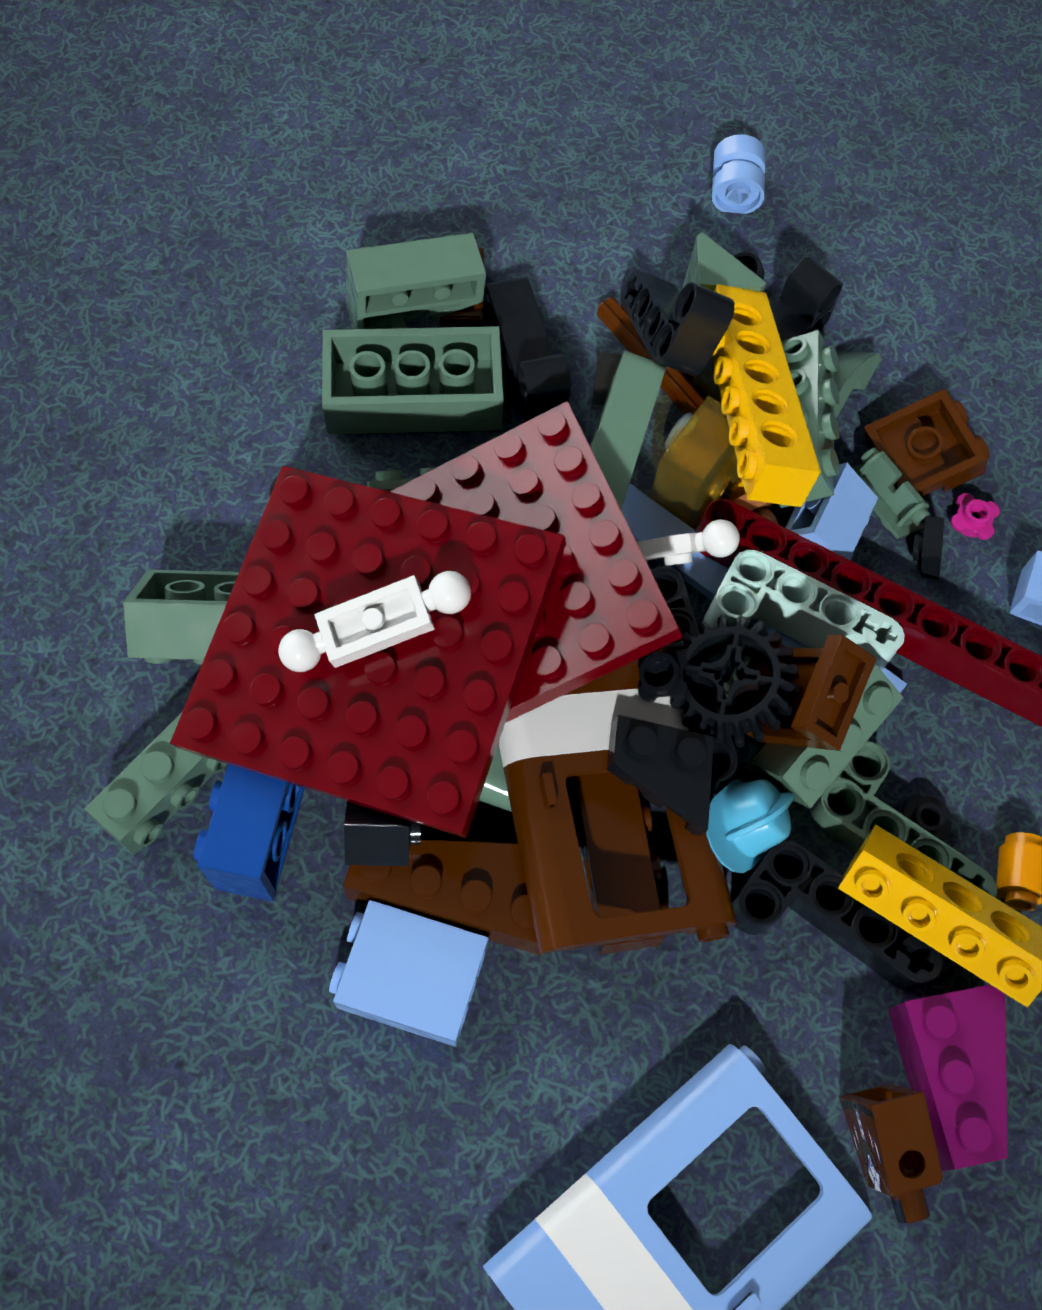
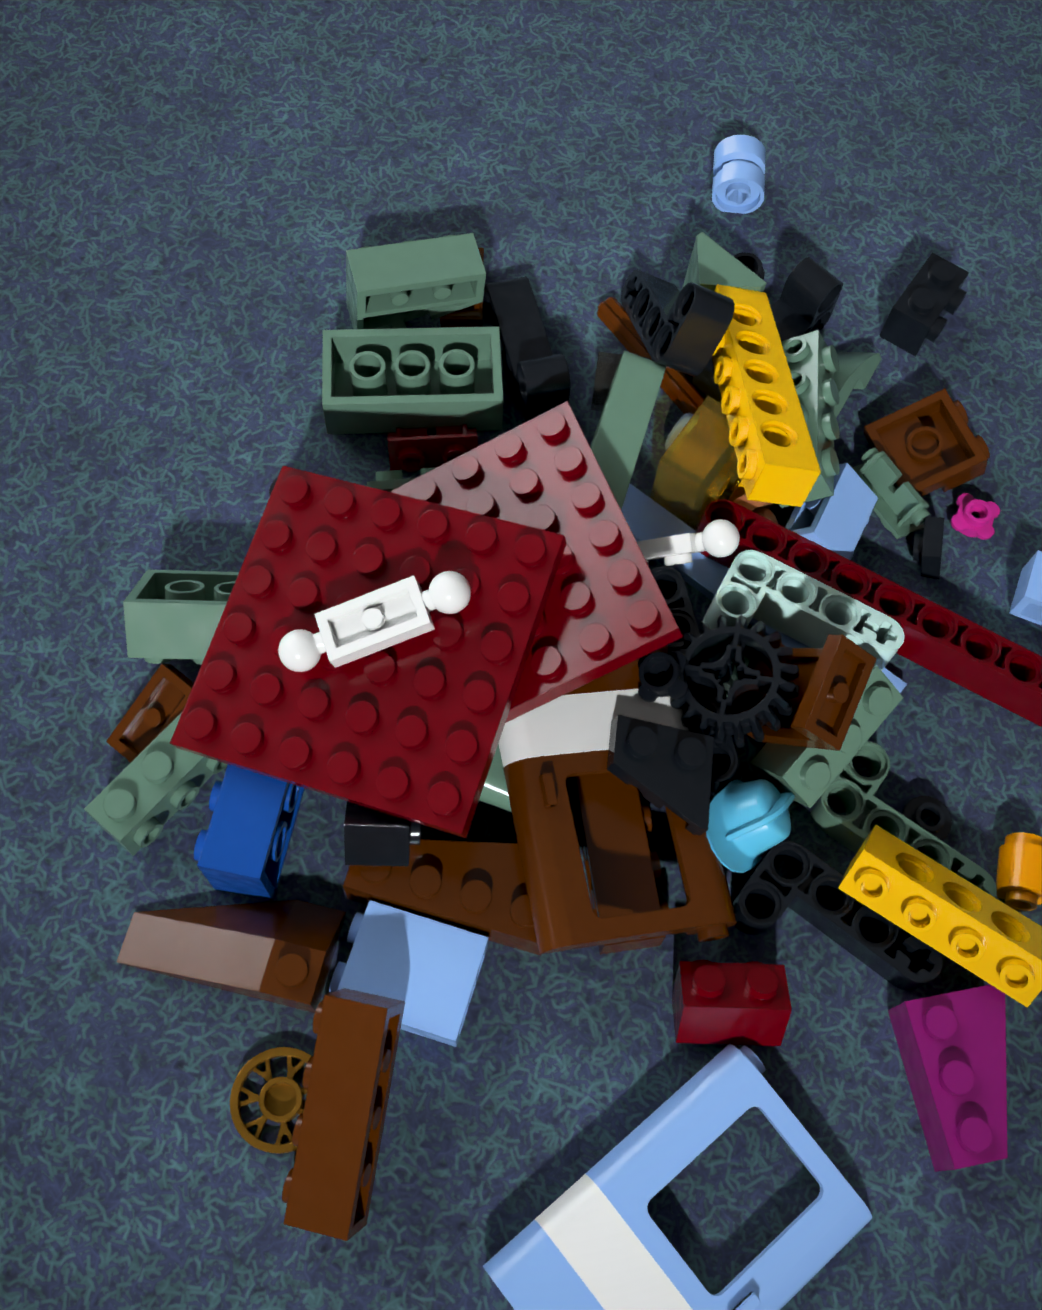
(152, 711): none -> reddish brown plate
(250, 949): none -> reddish brown wedge
(279, 1098): none -> pearl gold wheel
(342, 1113): none -> reddish brown brick
(415, 449): none -> dark red hinge
(730, 1003): none -> dark red brick
(895, 1145): reddish brown torso -> none
(924, 303): none -> black brick

